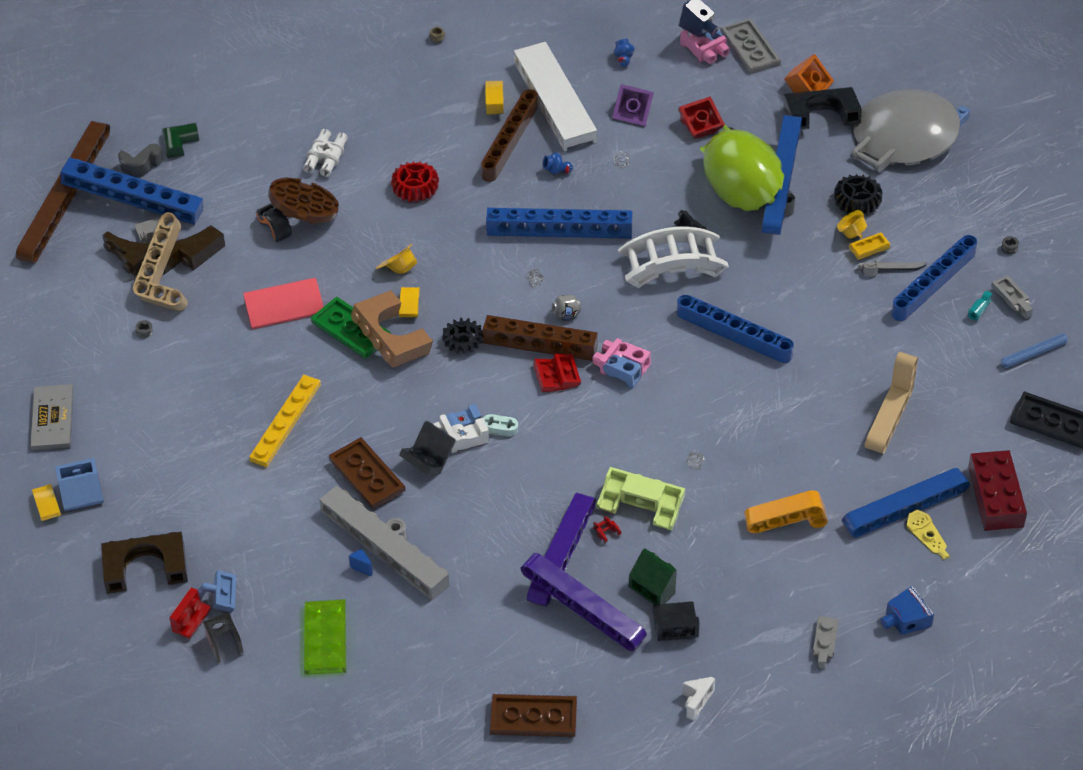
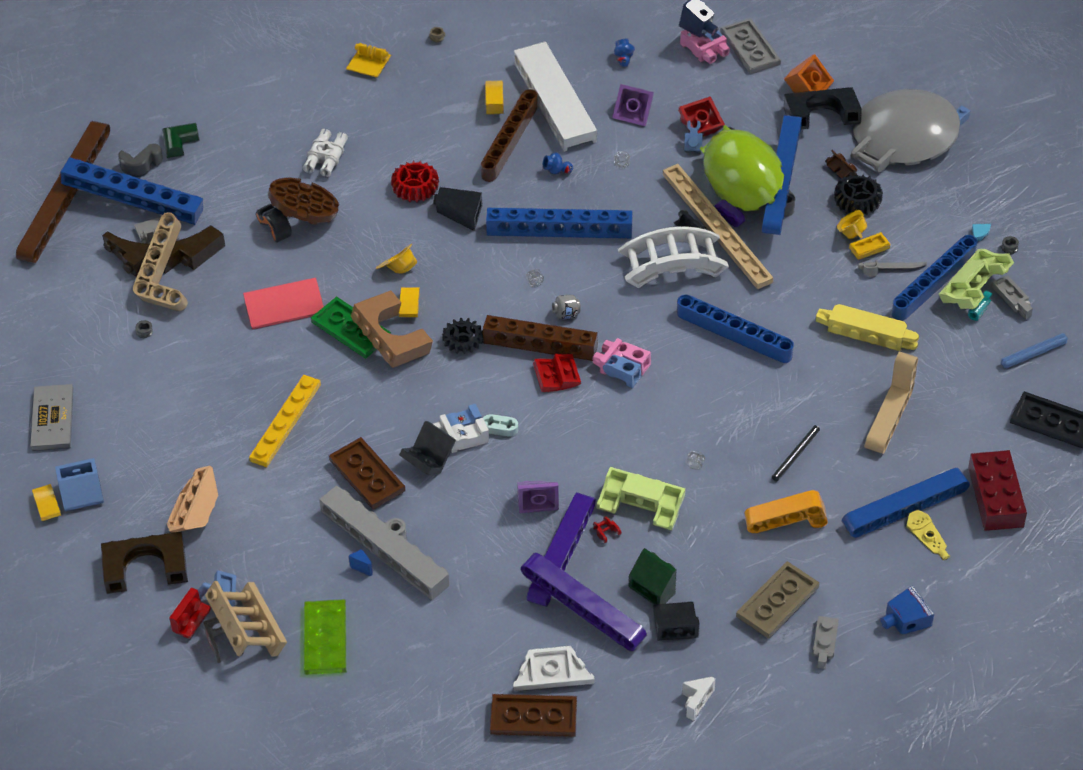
(194, 502): none -> light nougat wedge
(258, 612): none -> tan fence
(368, 60): none -> yellow hinge
(459, 206): none -> black slope
(537, 496): none -> medium lavender slope
(552, 669): none -> white wing
(693, 140): none -> medium blue plate
(717, 224): none -> tan plate
(730, 213): none -> dark purple beam
(777, 599): none -> dark tan plate
(795, 453): none -> black bar
(838, 162): none -> reddish brown hinge
(868, 327): none -> light yellow hinge
(966, 284): none -> yellowish green bracket
(980, 230): none -> medium azure tile

